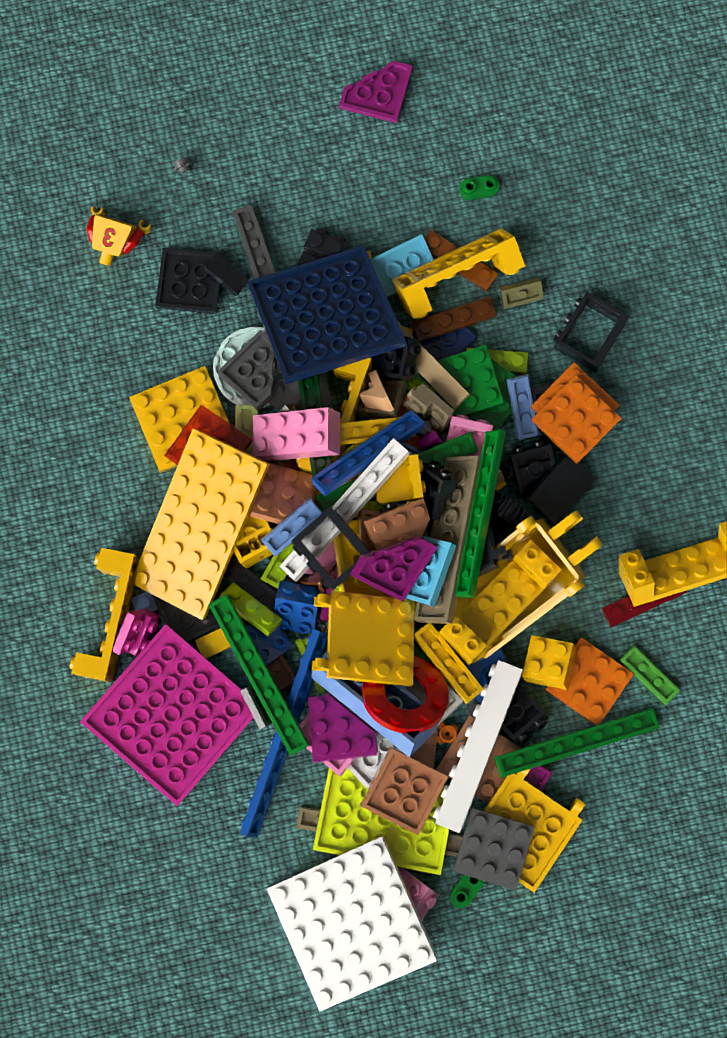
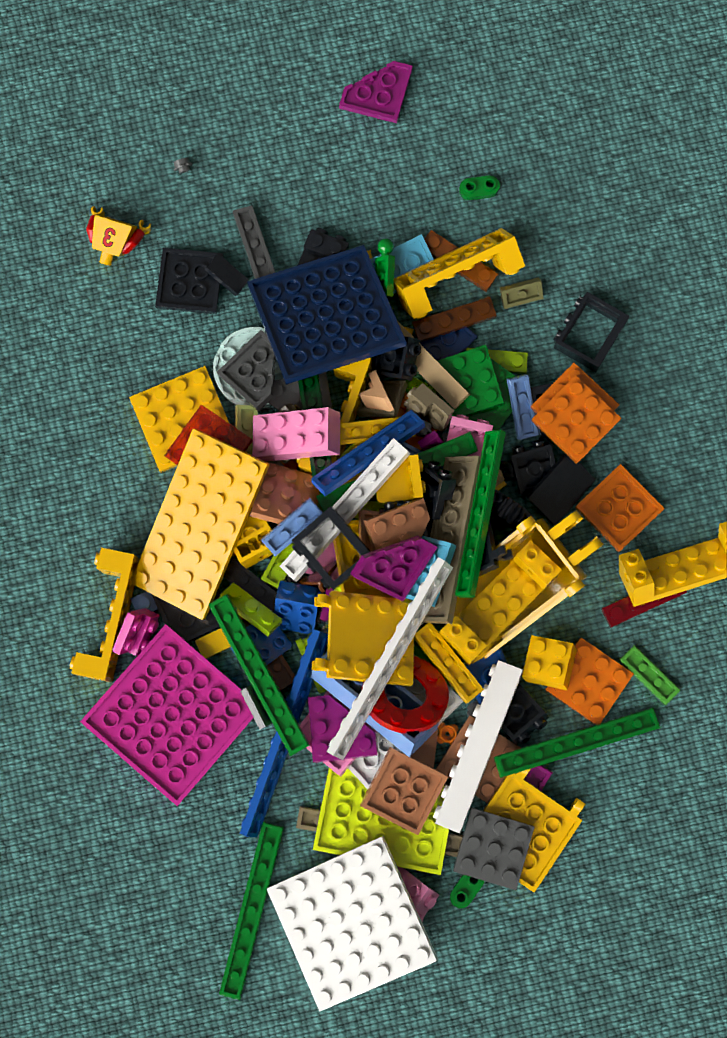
(251, 911): none -> green tile
(386, 266): none -> green plate
(390, 658): none -> white plate
(619, 508): none -> orange plate

